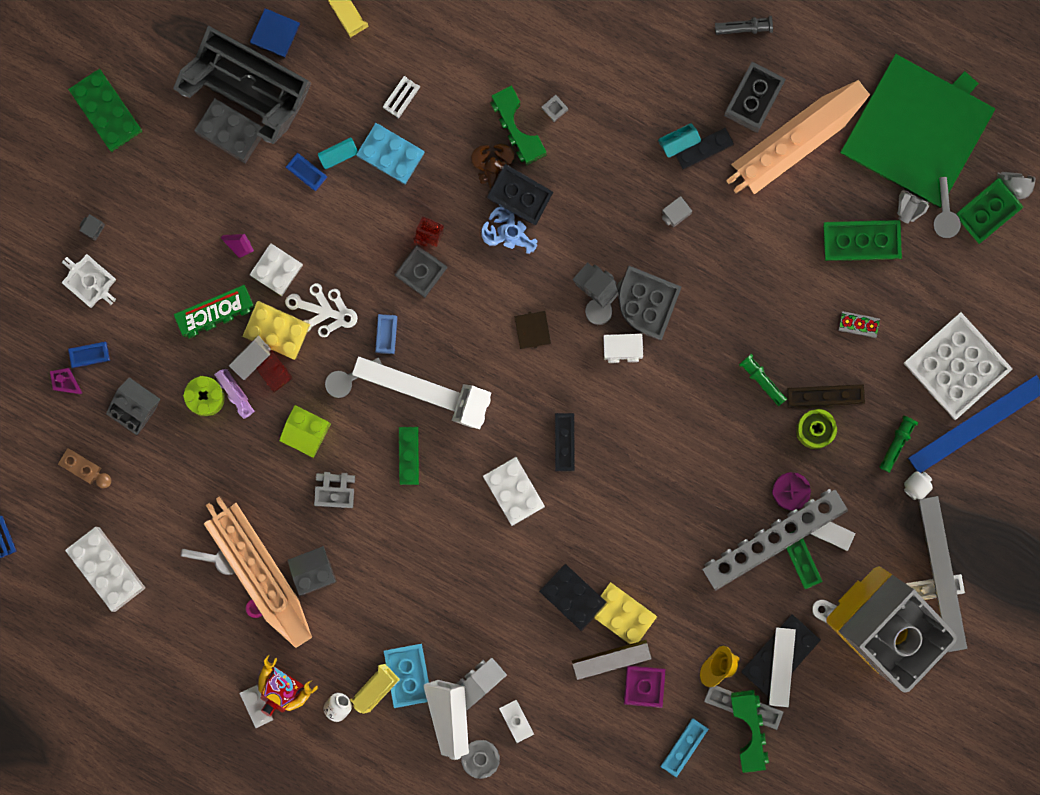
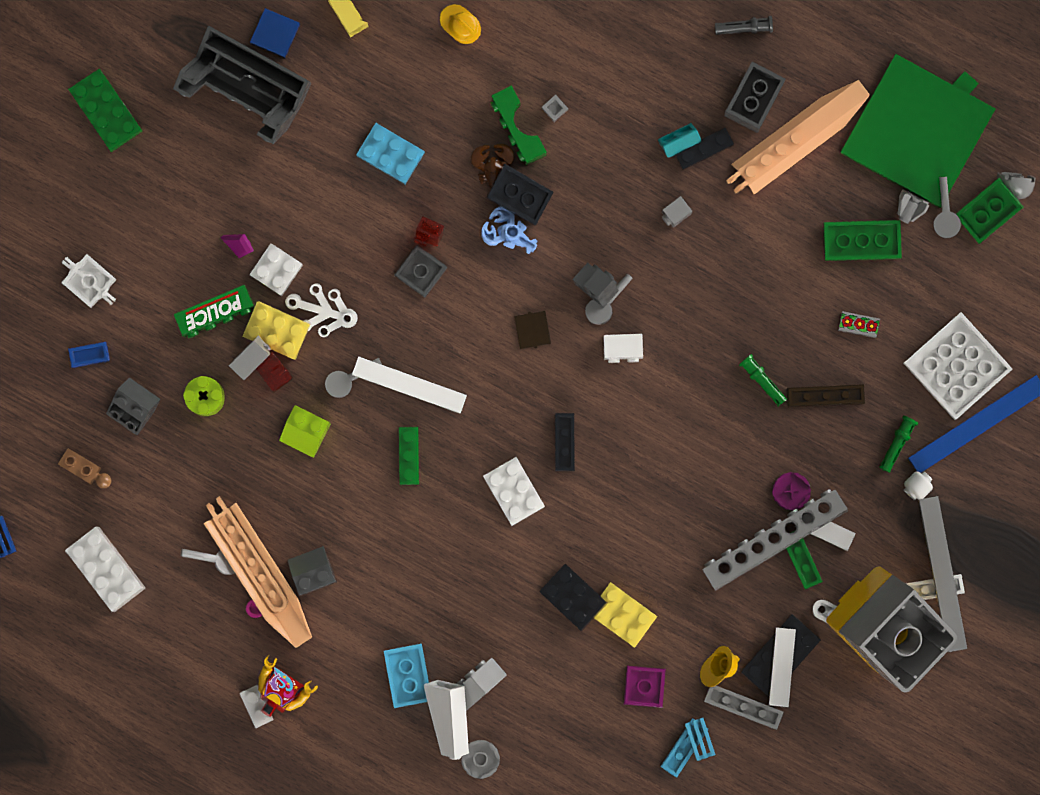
(64, 381): magenta piece -> none
(91, 227): dark grey plate -> none
(229, 130): dark grey brick -> none
(234, 392): lavender hinge -> none
(306, 172): blue tile -> none
(334, 497): light grey plate -> none
(337, 707): white head -> none
(338, 153): teal slope -> none
(374, 689): light yellow window -> none
(386, 334): medium blue tile -> none
(409, 83): white tile -> none
(460, 24): none -> yellow piece
(471, 406): white brick -> none
(516, 721): white plate -> none
(611, 659): tile -> none
(647, 301): dark grey plate -> none
(705, 754): none -> medium azure tile
(745, 707): green arch -> none
(826, 425): lime brick -> none

